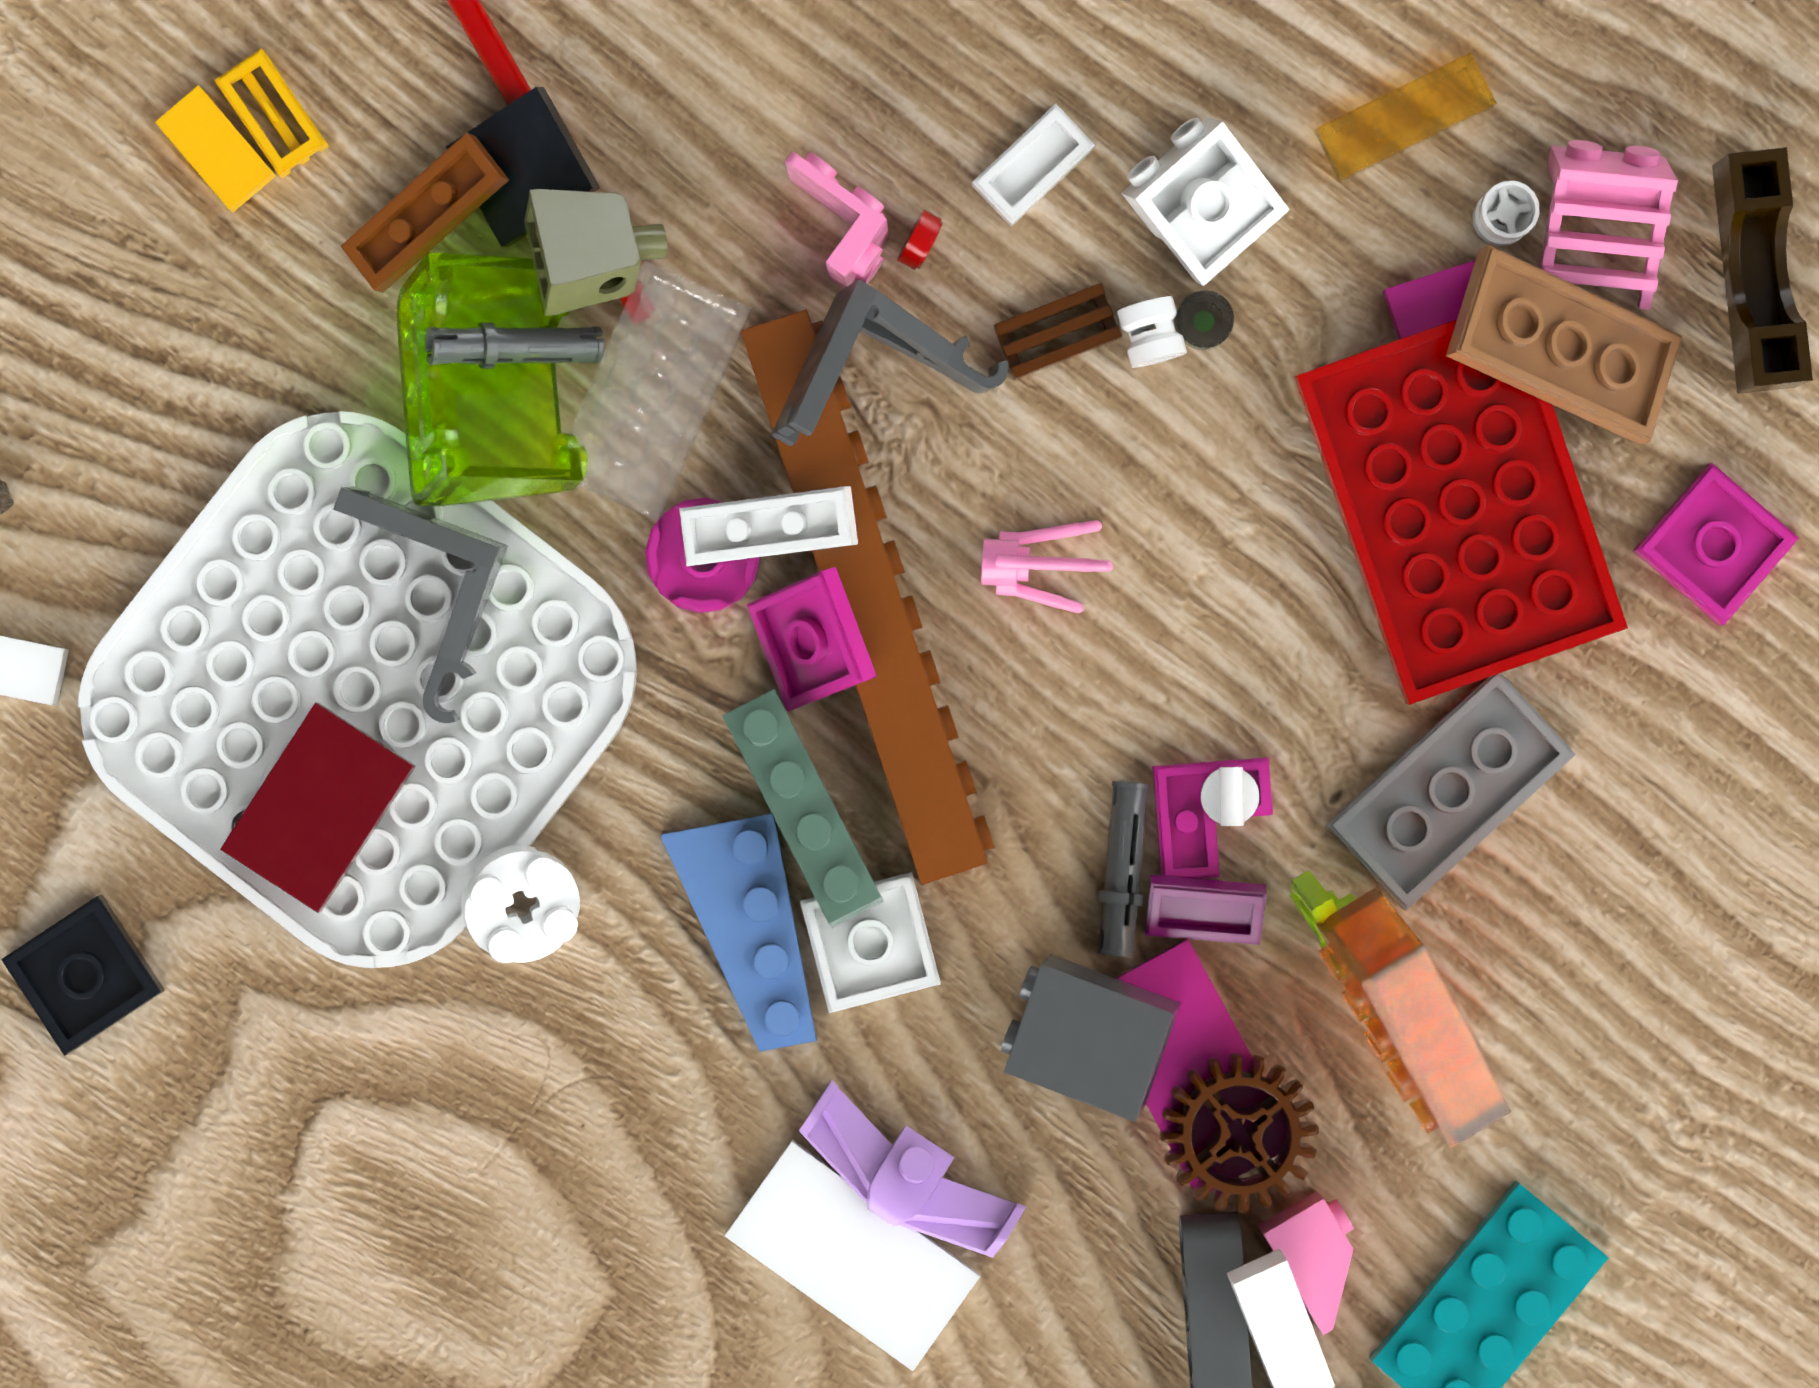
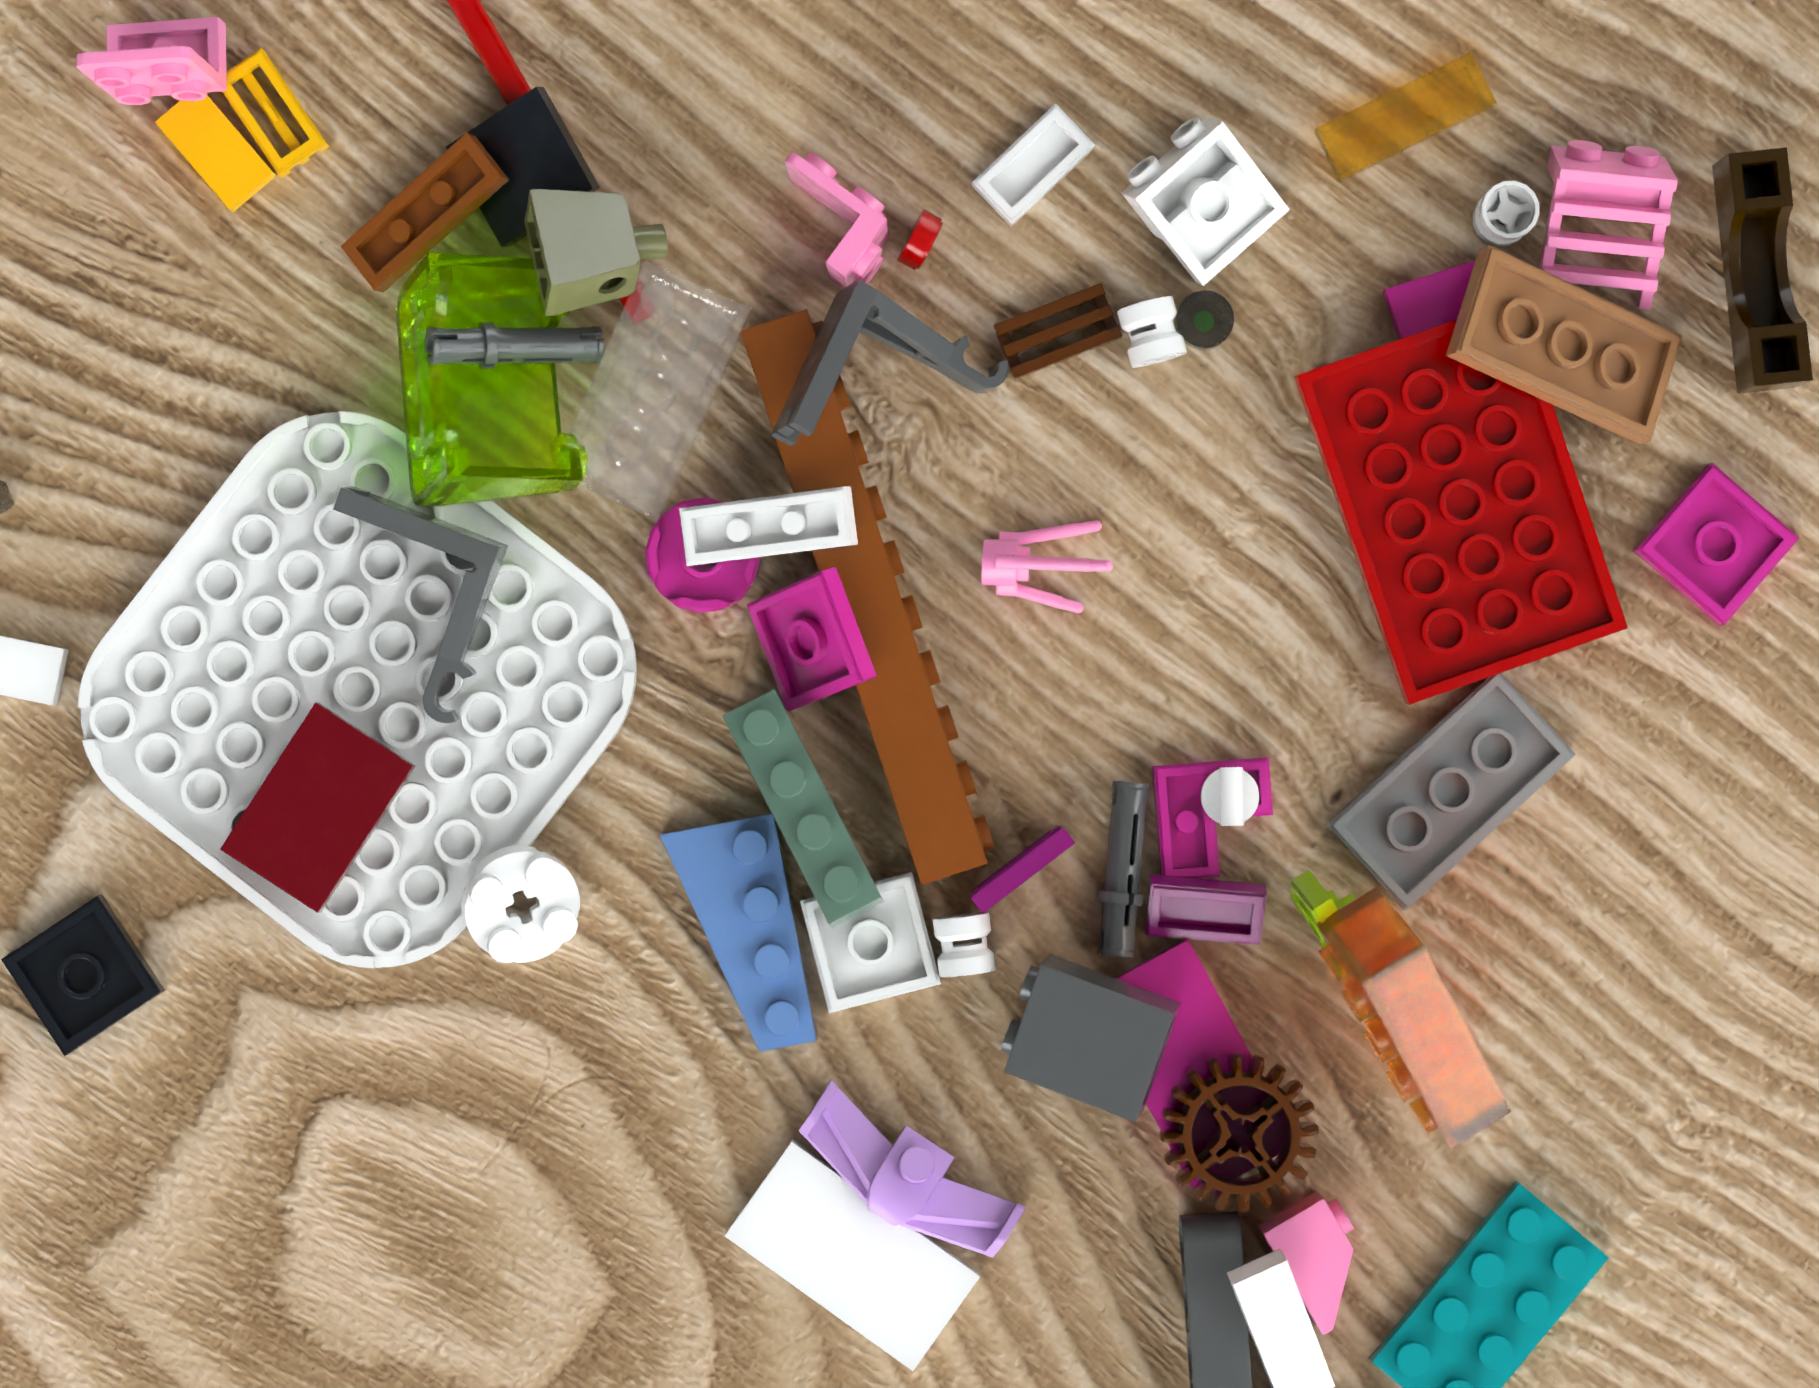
(159, 60): none -> bright pink bracket
(966, 957): none -> white wheel
(1021, 868): none -> magenta tile

